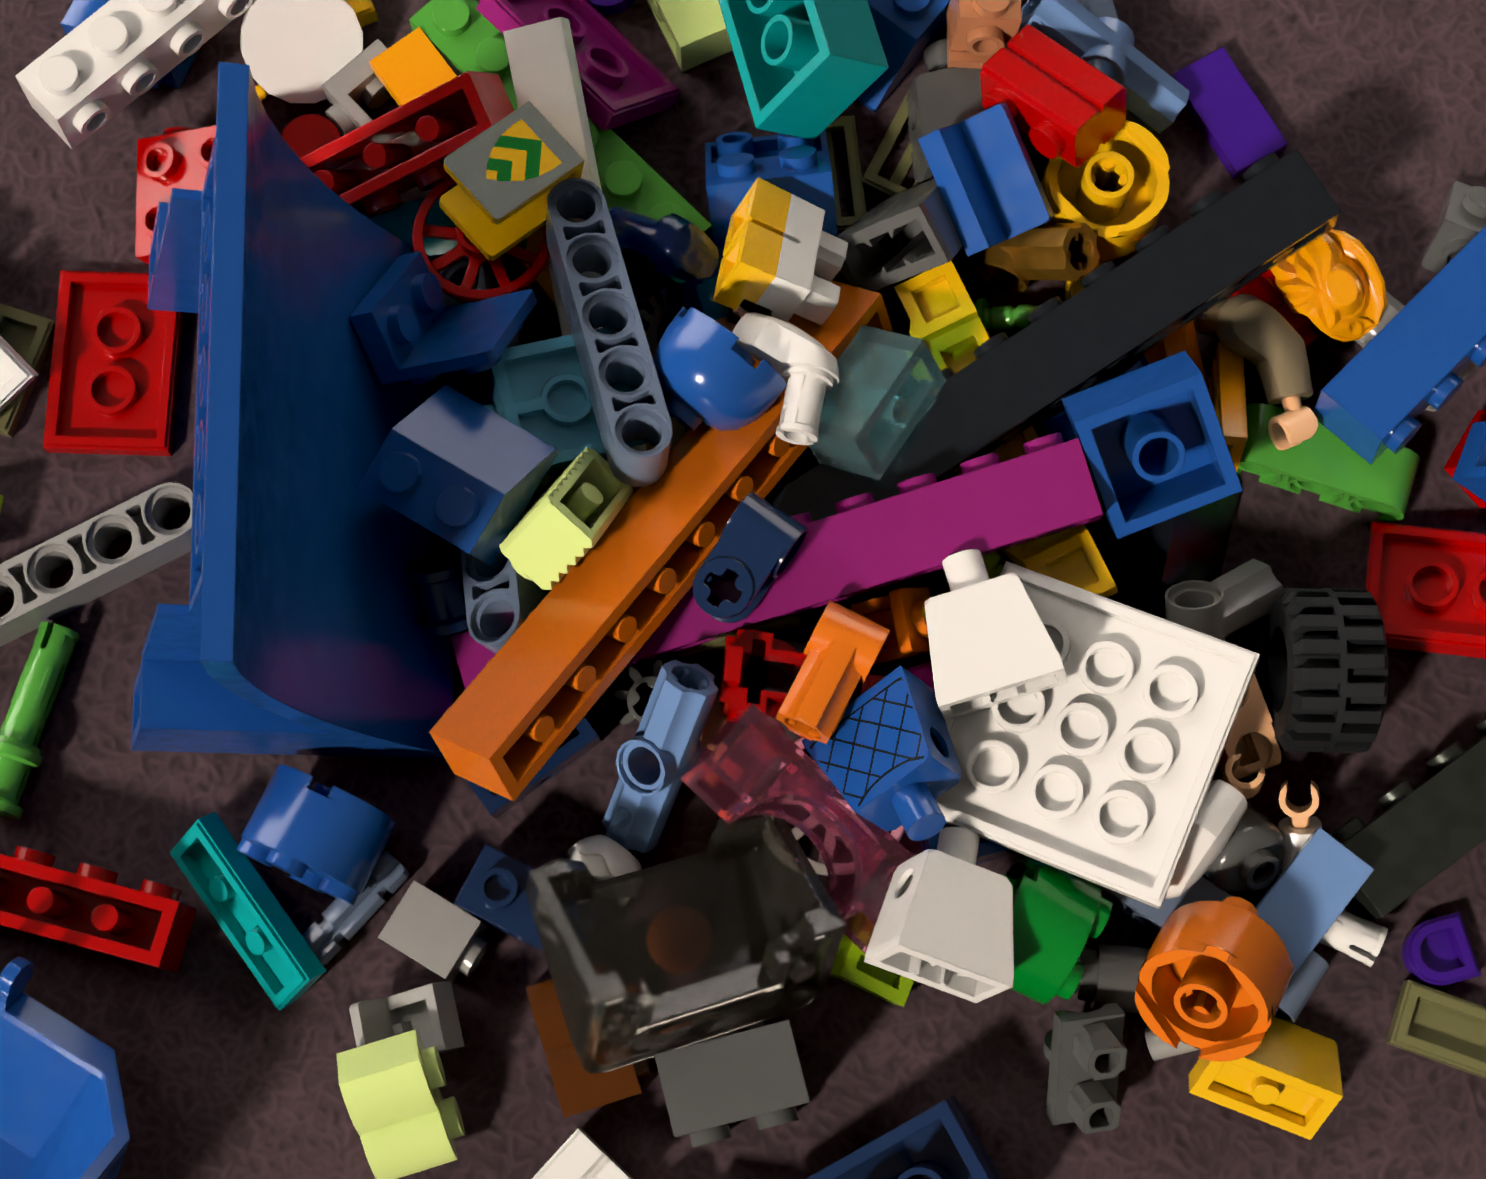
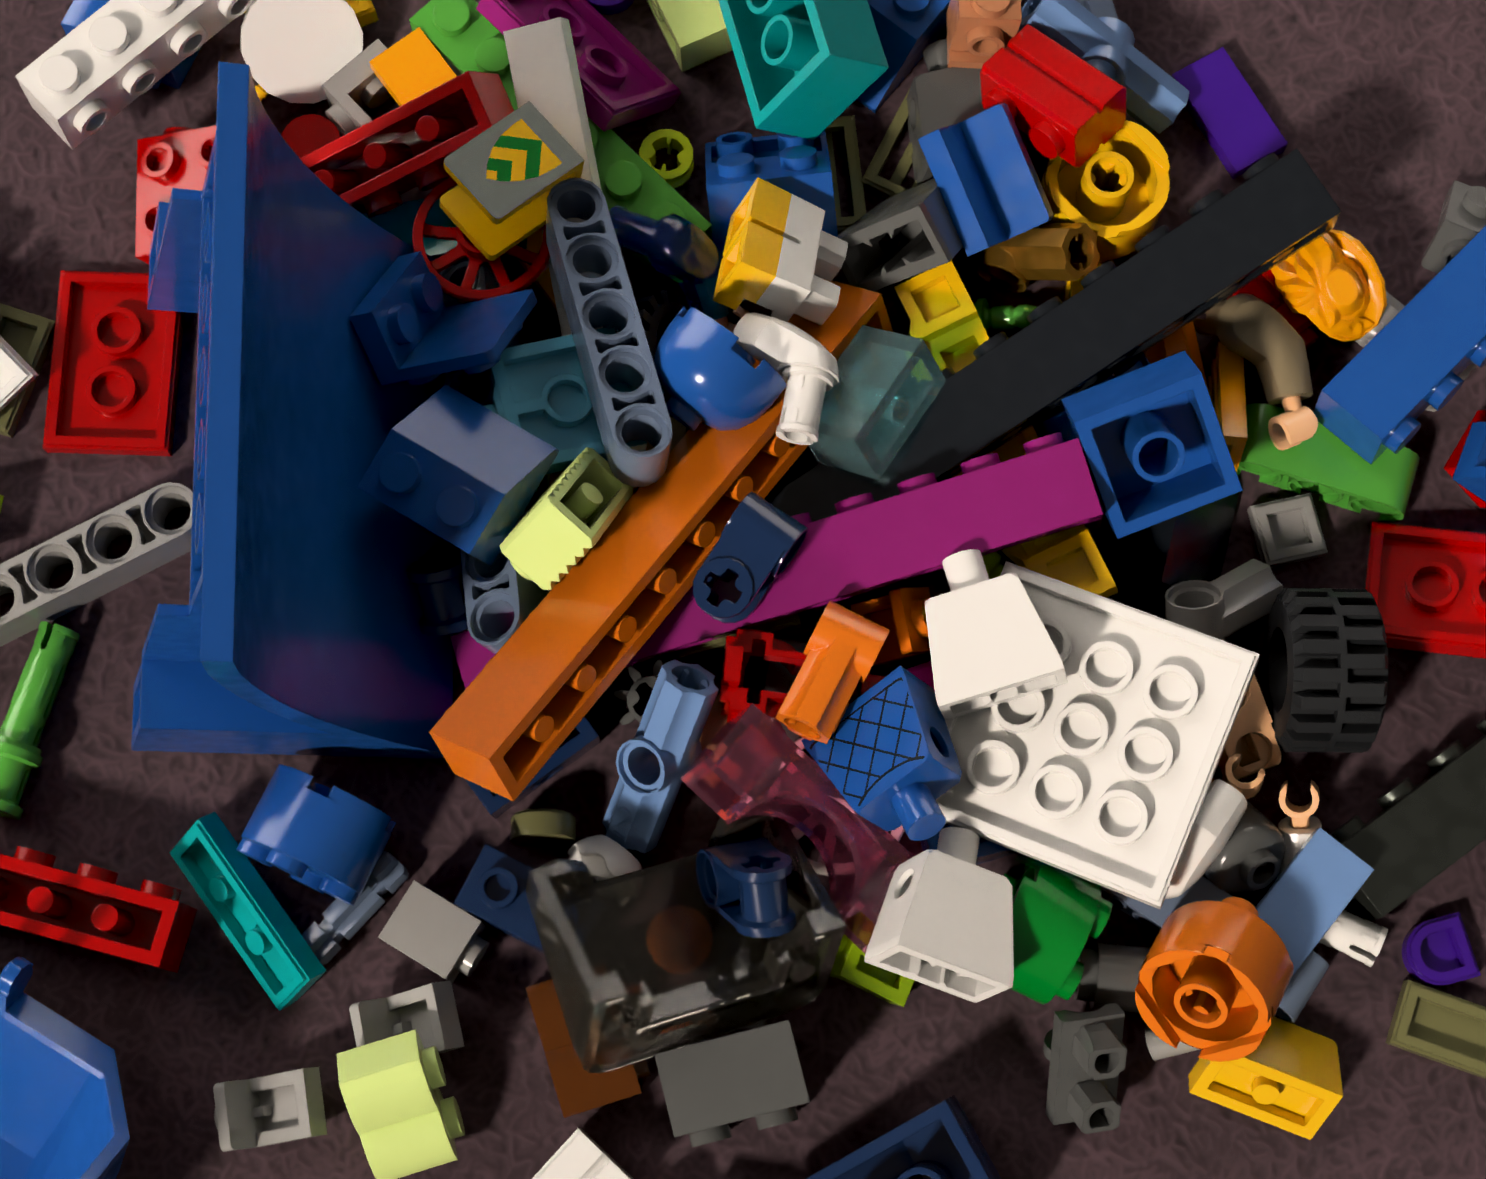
(269, 1109): none -> light grey bracket
(543, 828): none -> olive tile
(671, 140): none -> neon yellow bush
(748, 886): none -> dark blue piece
(1287, 530): none -> light grey tile

